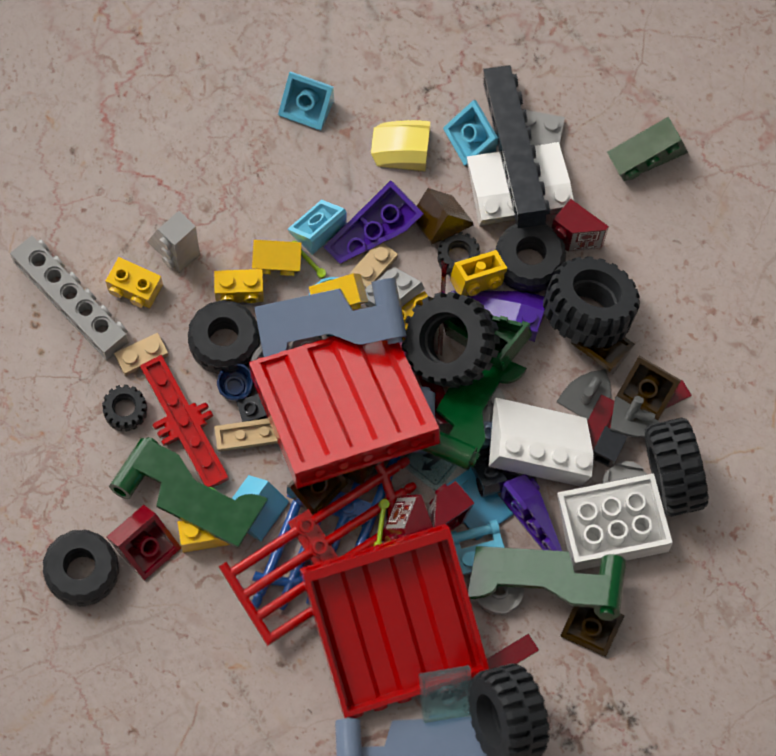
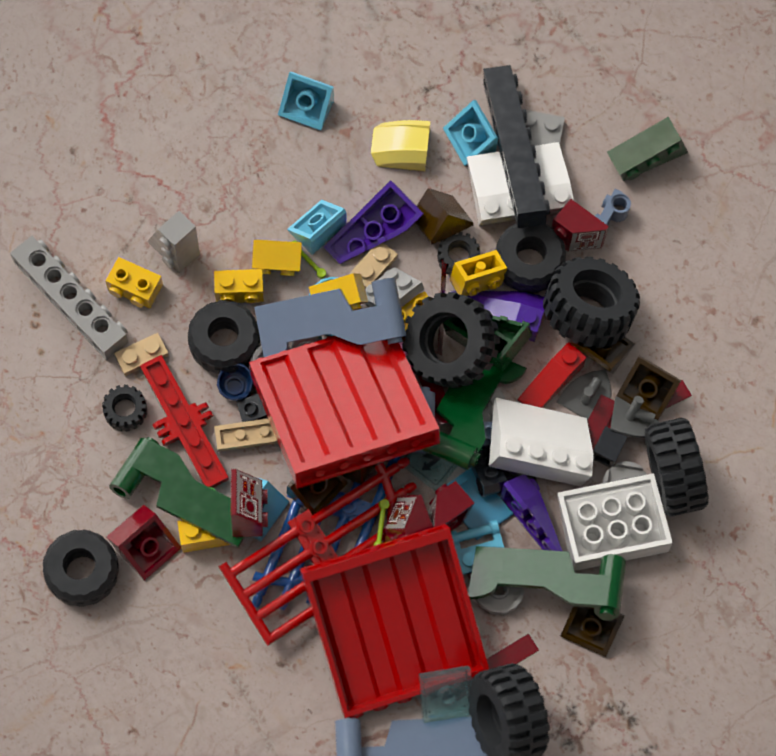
(247, 505): none -> dark red slope
(553, 377): none -> red slope
(609, 212): none -> sand blue plate

